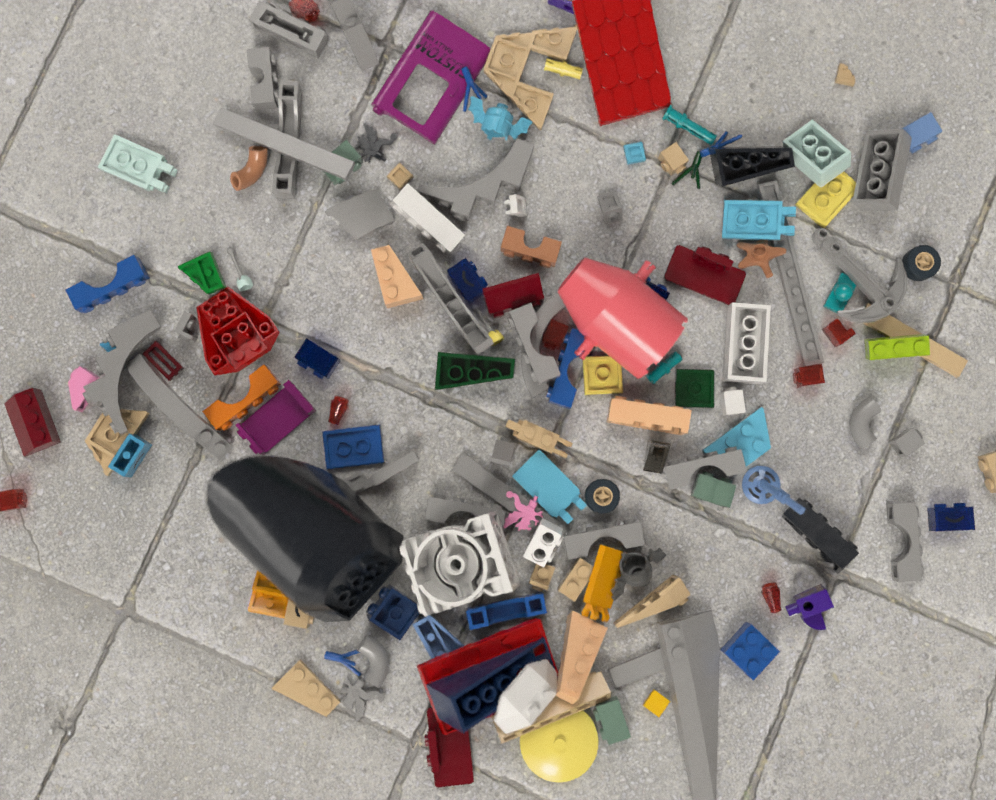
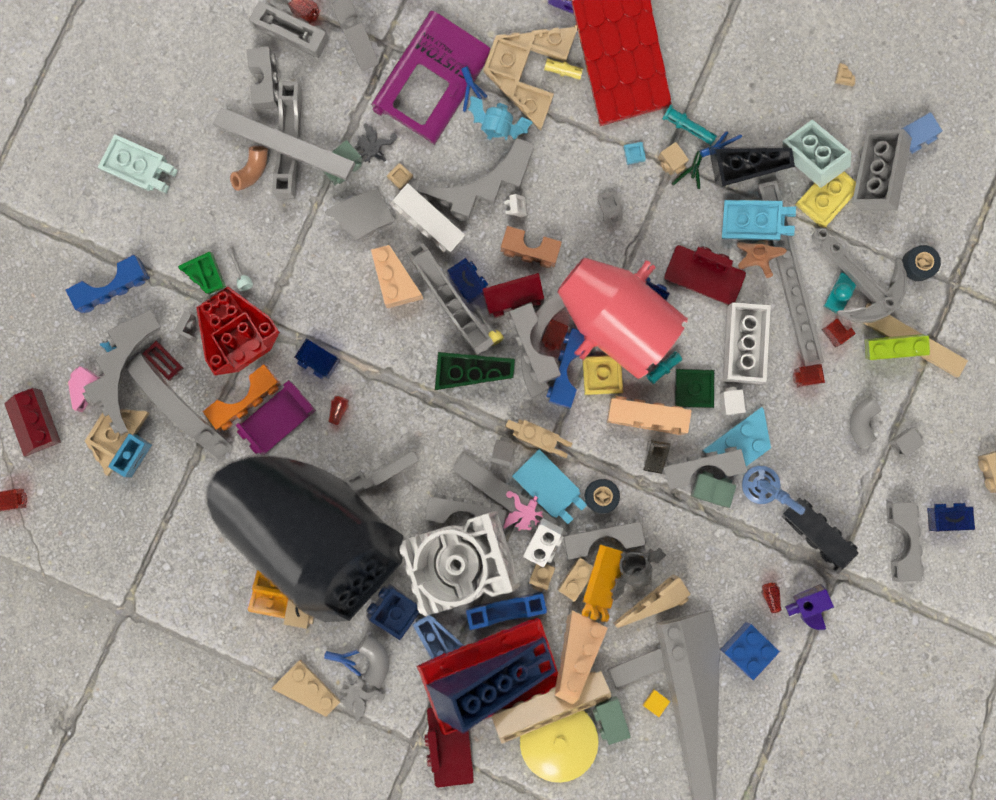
(353, 447): blue tile -> none
(526, 696): white wedge -> none

